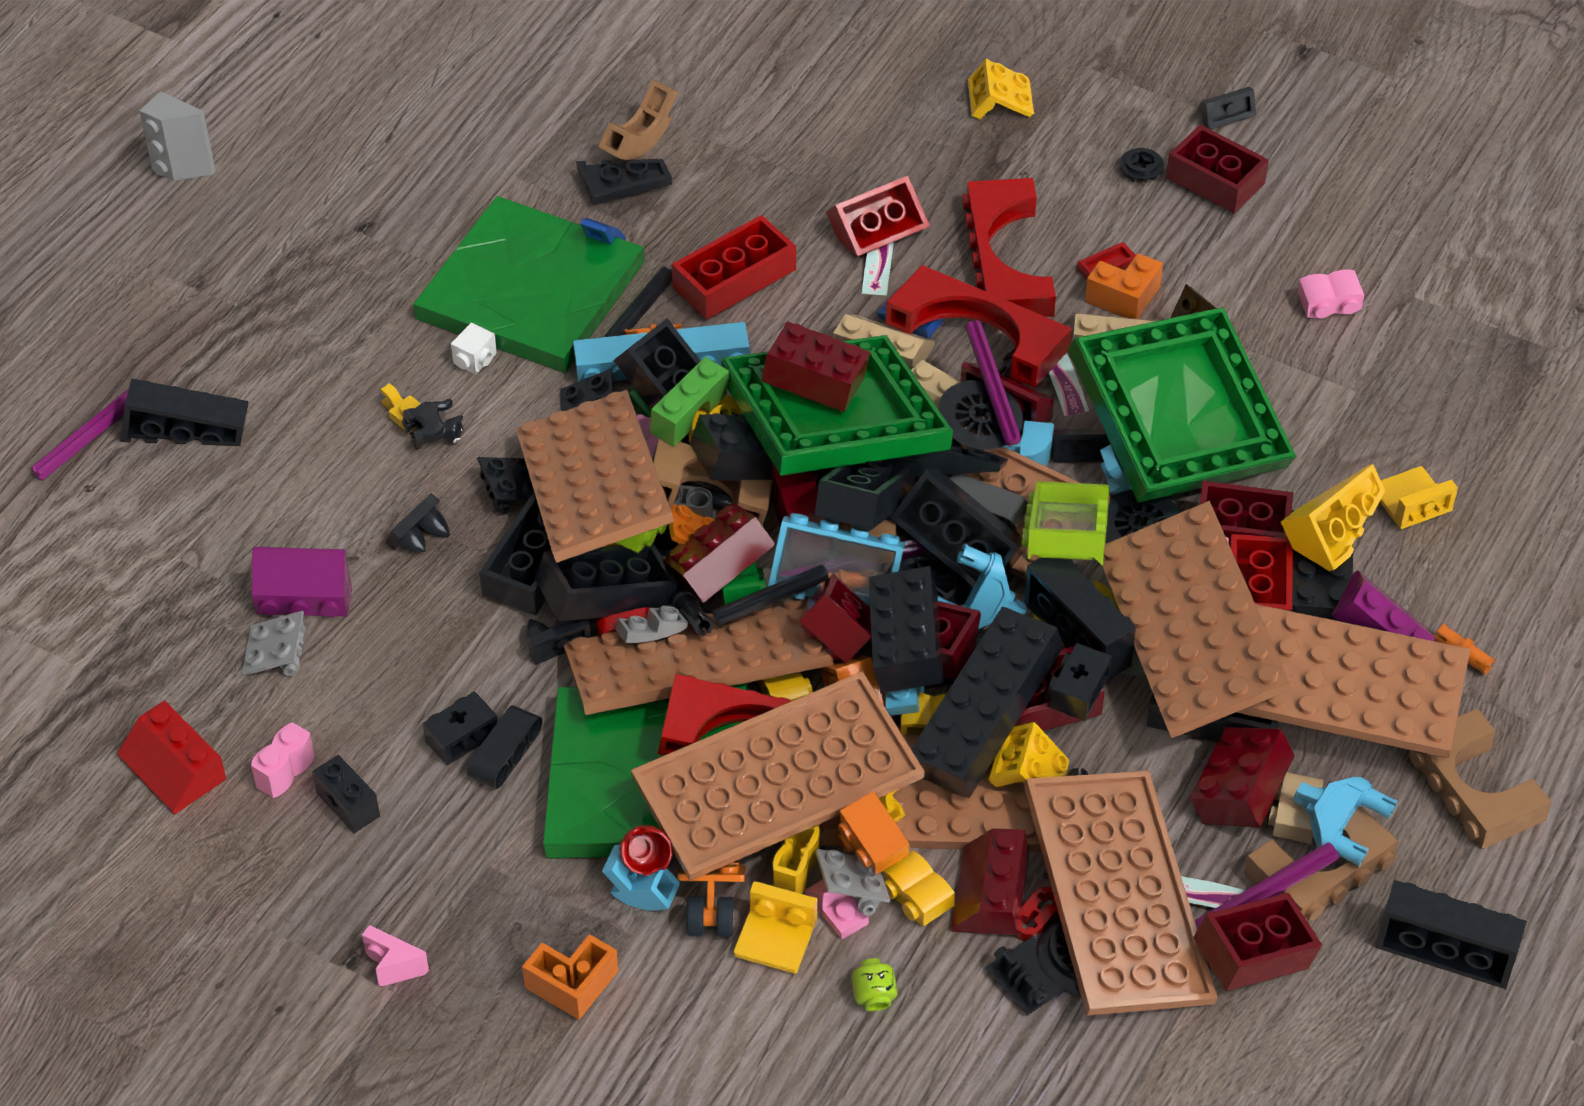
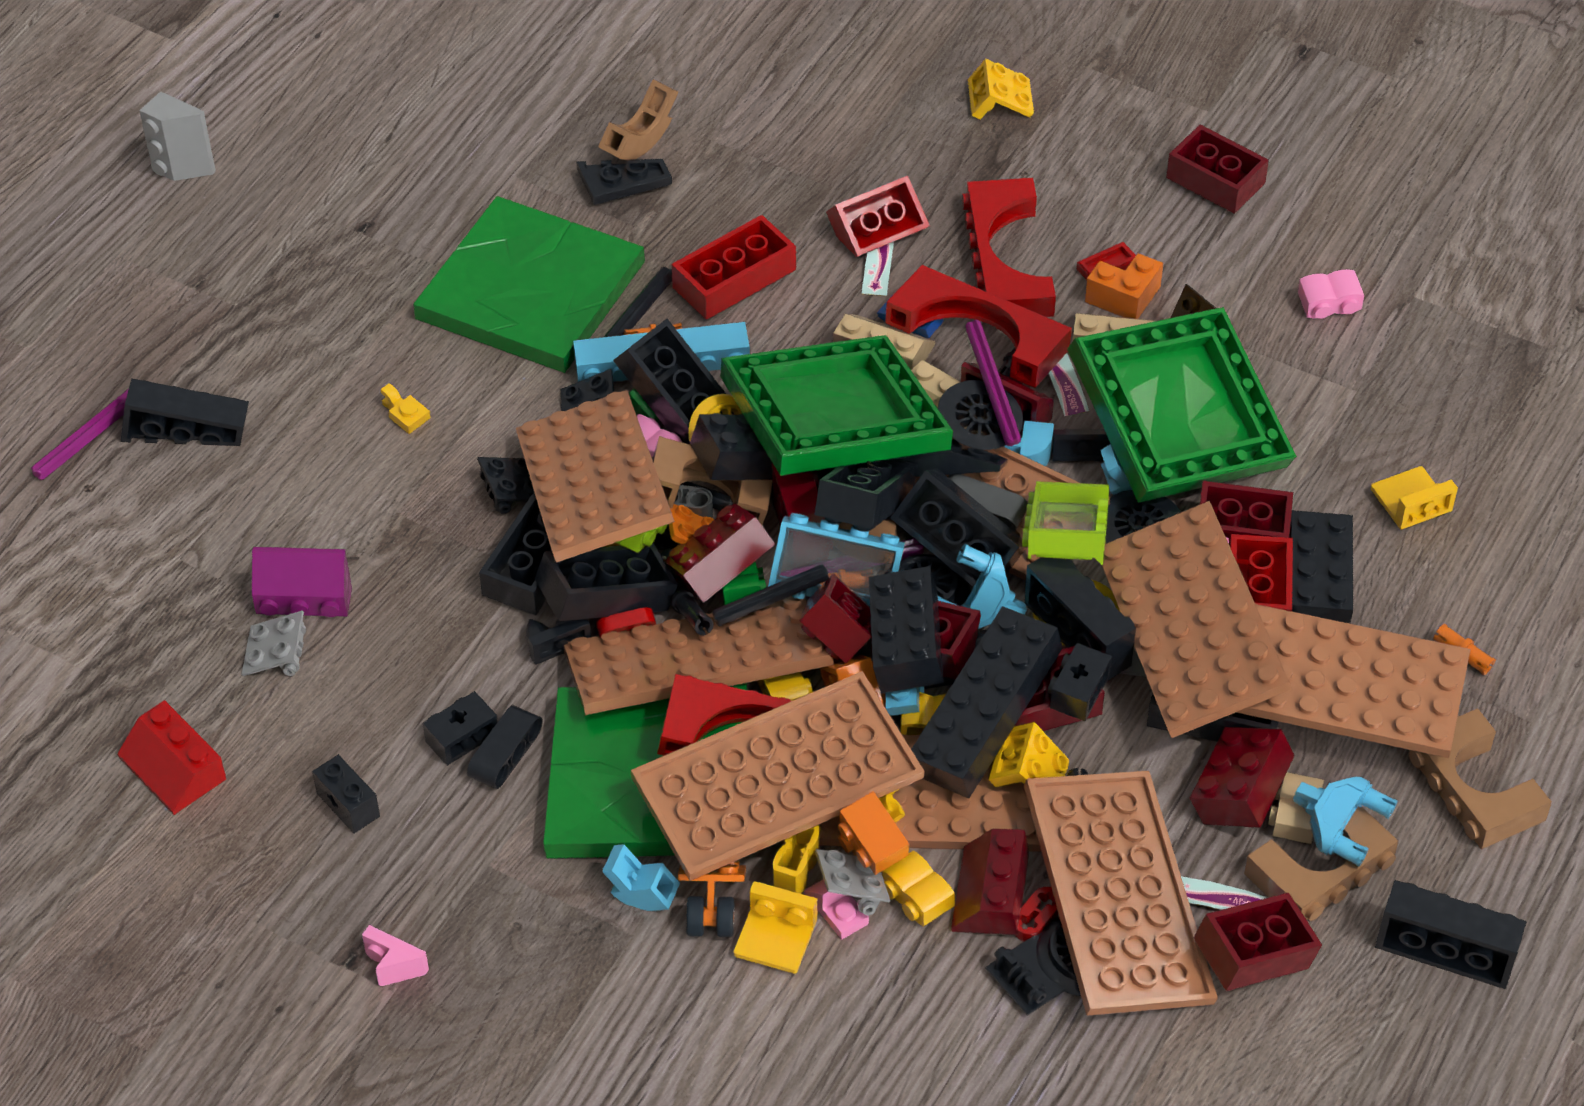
(282, 760): bright pink brick -> none
(425, 516): black tile -> none
(429, 423): black animal -> none
(473, 348): white brick -> none
(571, 981): orange brick -> none
(601, 231): blue slope -> none
(645, 850): red hair -> none
(659, 624): light grey slope -> none
(699, 388): bright green arch -> none
(815, 366): dark red brick -> none
(874, 985): lime head -> none
(1150, 159): black gear -> none
(1228, 107): black tile -> none
(1284, 878): magenta axle -> none
(1333, 520): yellow wedge -> none
(1371, 607): magenta slope -> none

